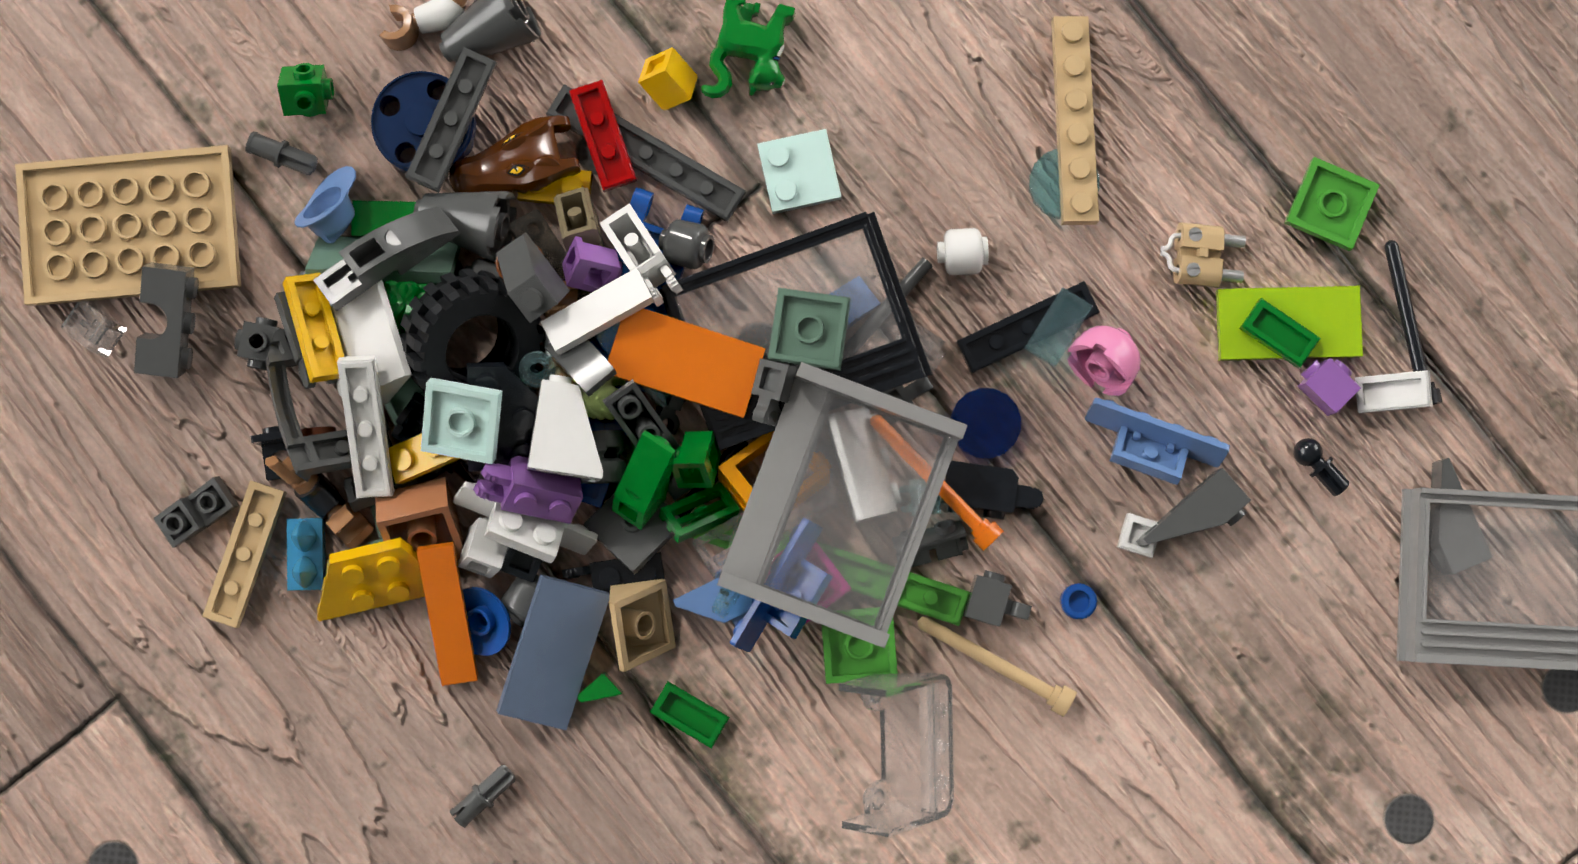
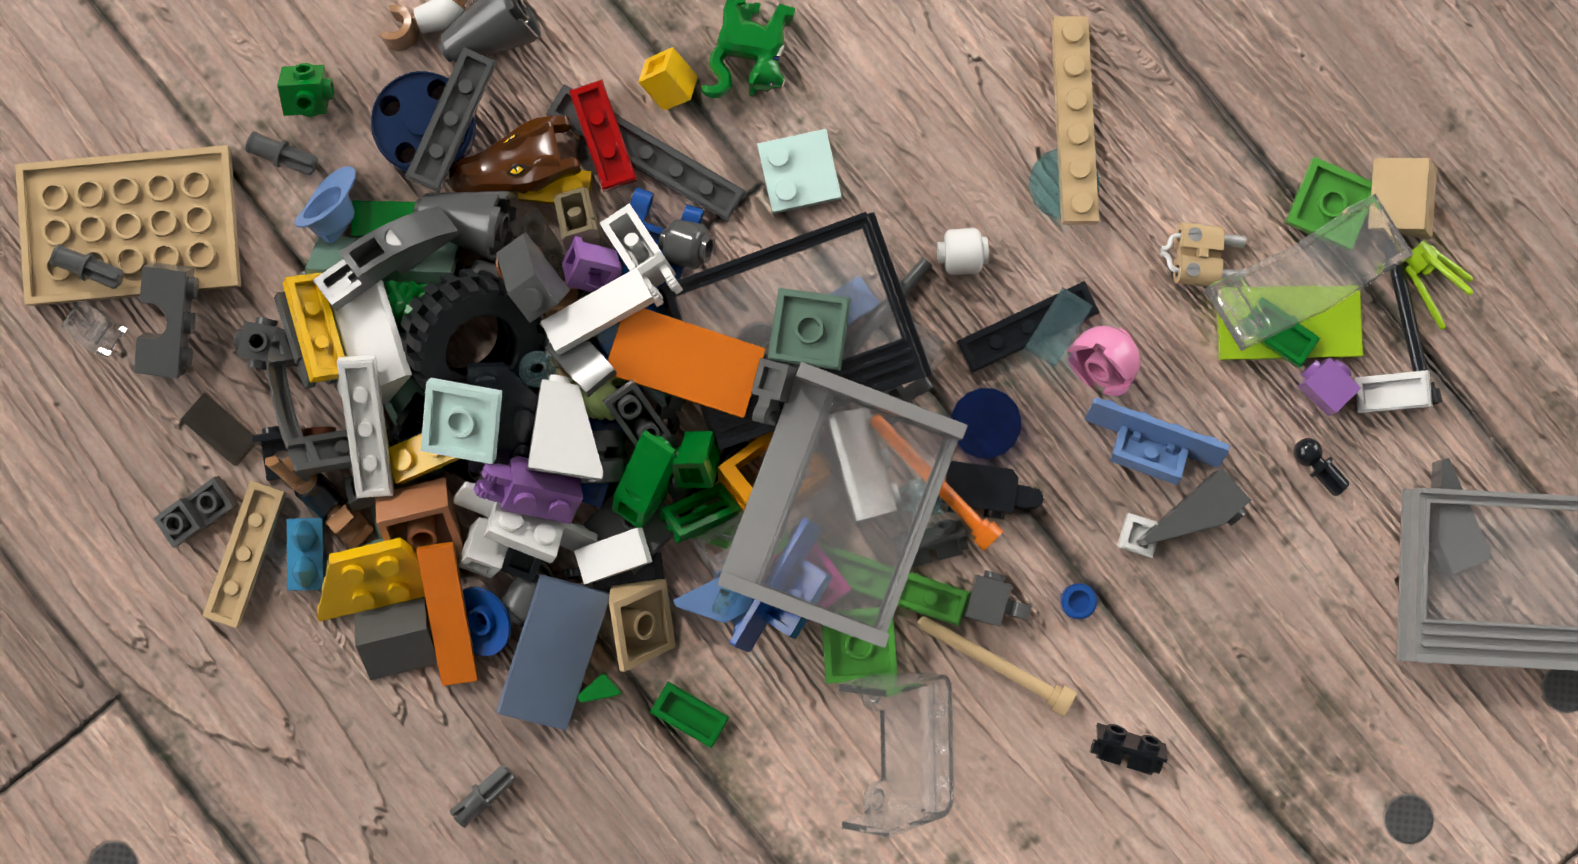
(86, 266): none -> dark grey axle
(219, 429): none -> clear smoke tile
(395, 638): none -> dark grey slope
(613, 556): none -> white tile
(1145, 751): none -> black hinge
(1309, 274): none -> clear windscreen
(1407, 193): none -> tan slope
(1426, 259): none -> lime plant

